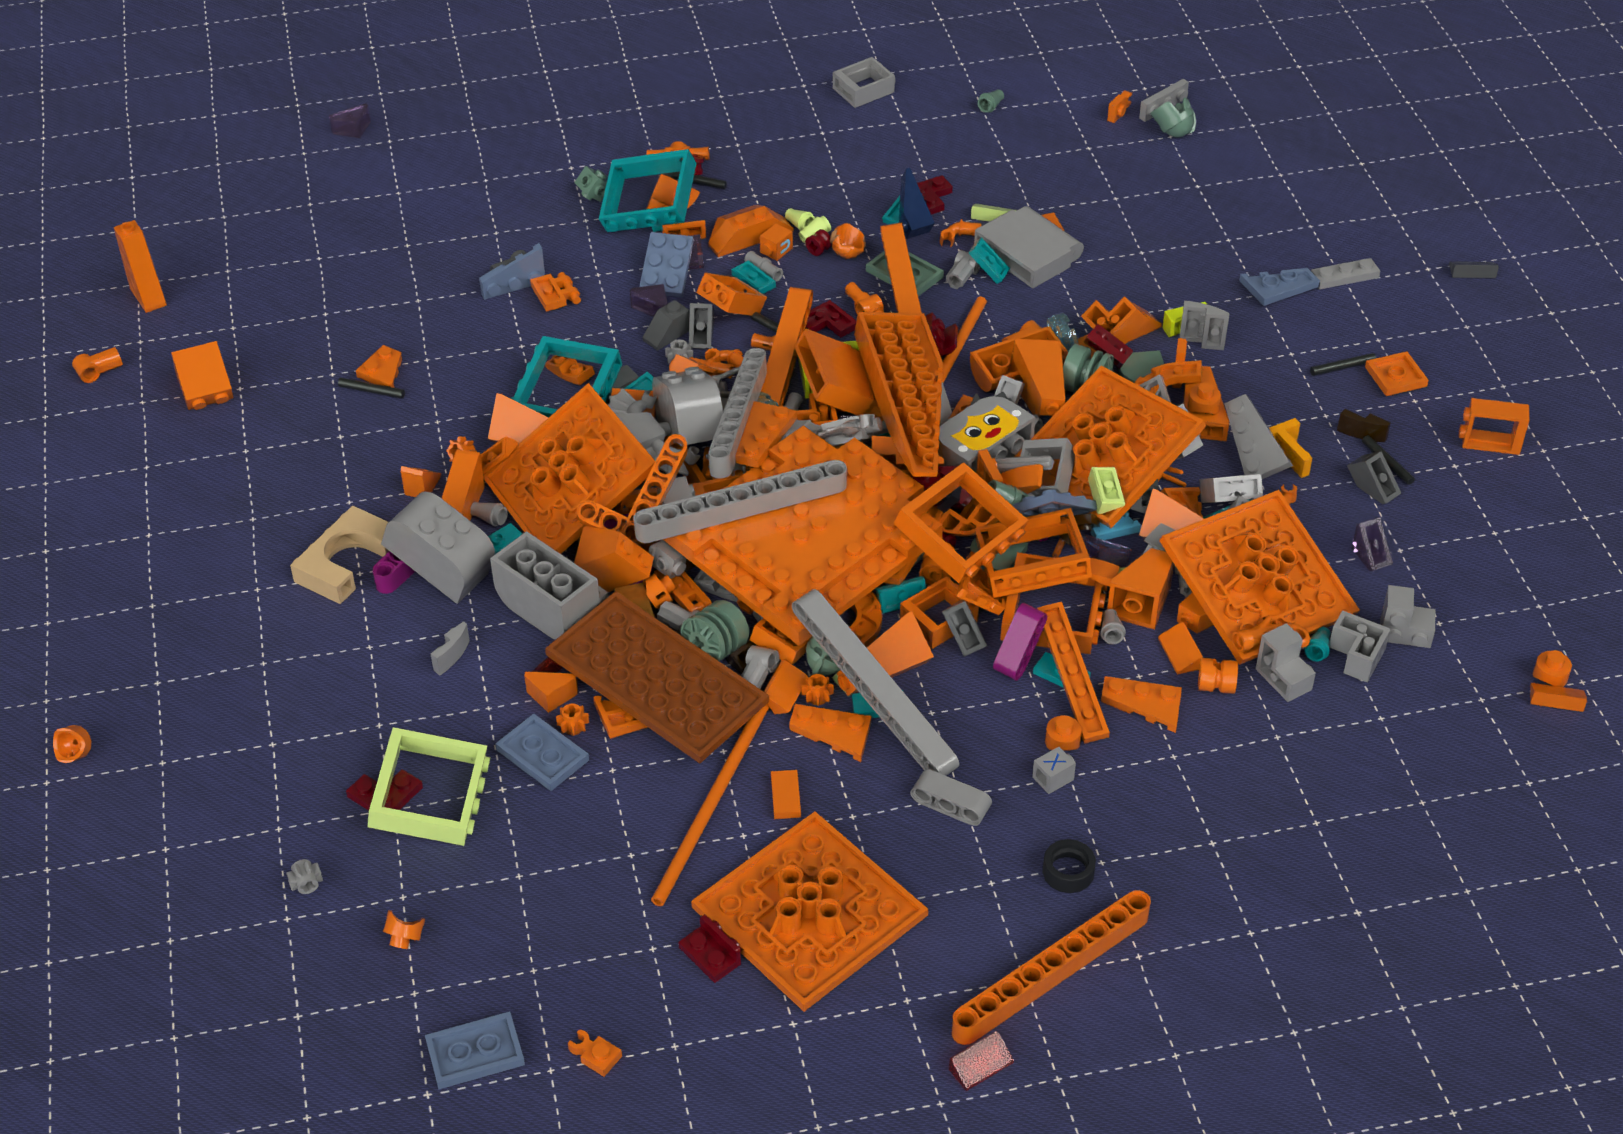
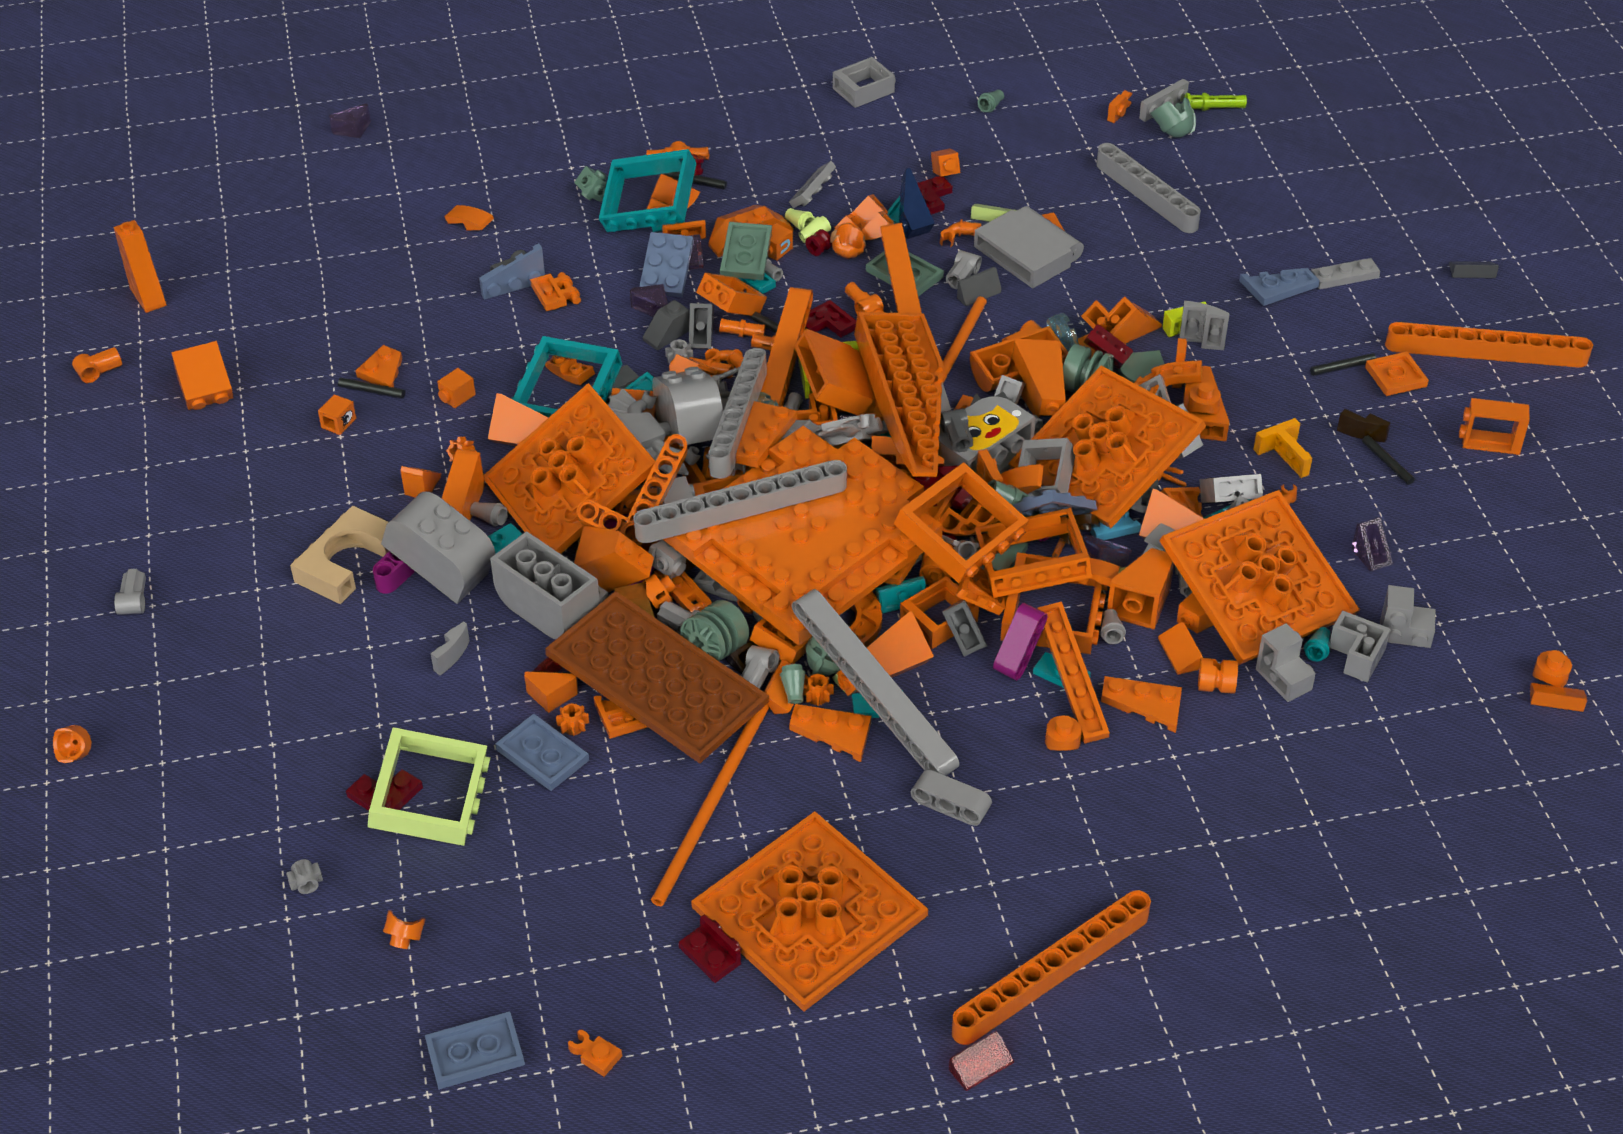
(131, 595): none -> light grey piece
(337, 414): none -> orange brick
(456, 388): none -> orange brick
(470, 216): none -> orange slope
(497, 453): orange slope -> none
(741, 327): none -> orange pin
(746, 250): none -> sand green plate
(785, 794): orange tile -> none
(793, 682): none -> sand green cone
(812, 185): none -> light grey plate
(868, 217): none -> orange brick
(944, 337): dark red bracket -> none
(945, 162): none -> orange brick
(950, 500): black plate -> none
(956, 426): none -> dark grey piece
(963, 547): none -> light grey plant
(981, 284): none -> dark grey slope
(989, 260): teal plate -> none
(1009, 463): light grey axle -> none
(1054, 770): light grey brick -> none
(1071, 849): black tyre -> none
(1105, 489): yellowish green slope -> none
(1148, 188): none -> light grey beam
(1205, 101): none -> lime pin
(1246, 639): orange plant -> none
(1254, 440): light grey wing -> none
(1374, 477): dark grey slope -> none
(1488, 344): none -> orange beam

